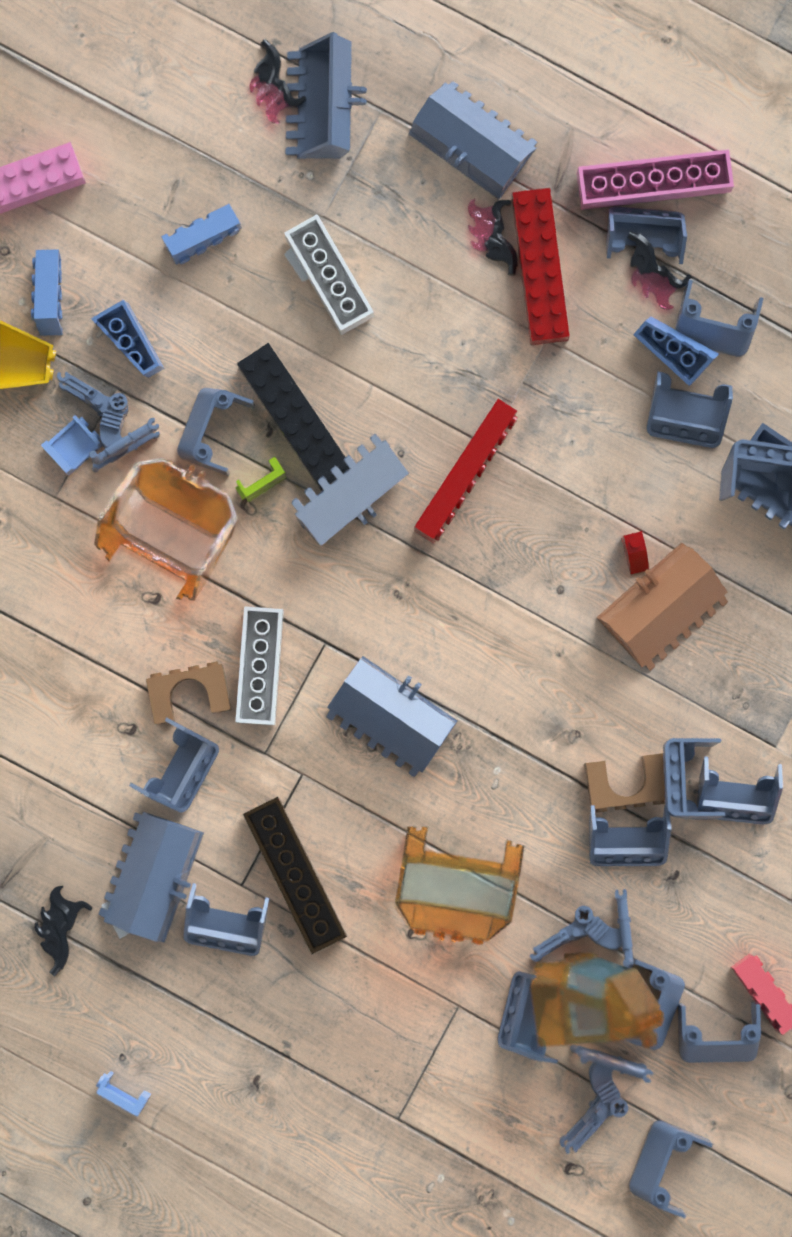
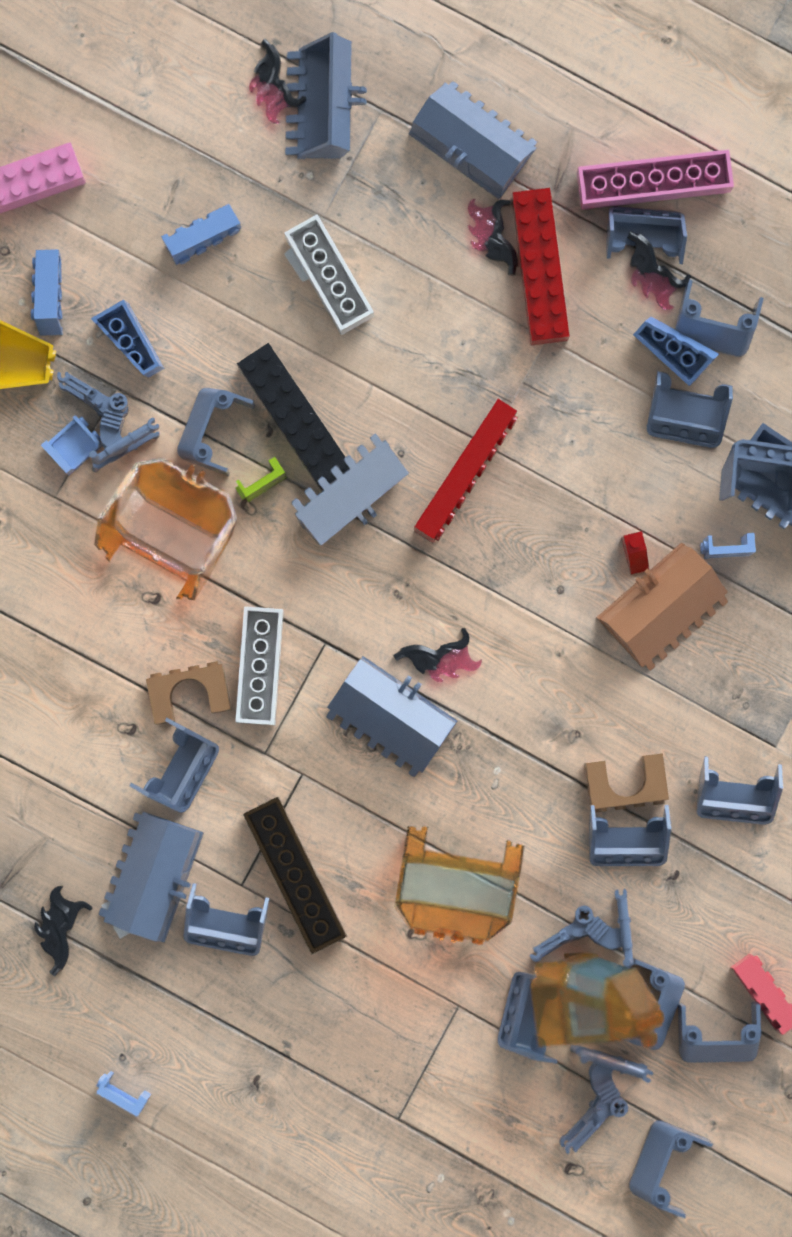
(441, 661): none -> piece
(675, 754): sand blue windscreen -> none
(746, 548): none -> light blue panel

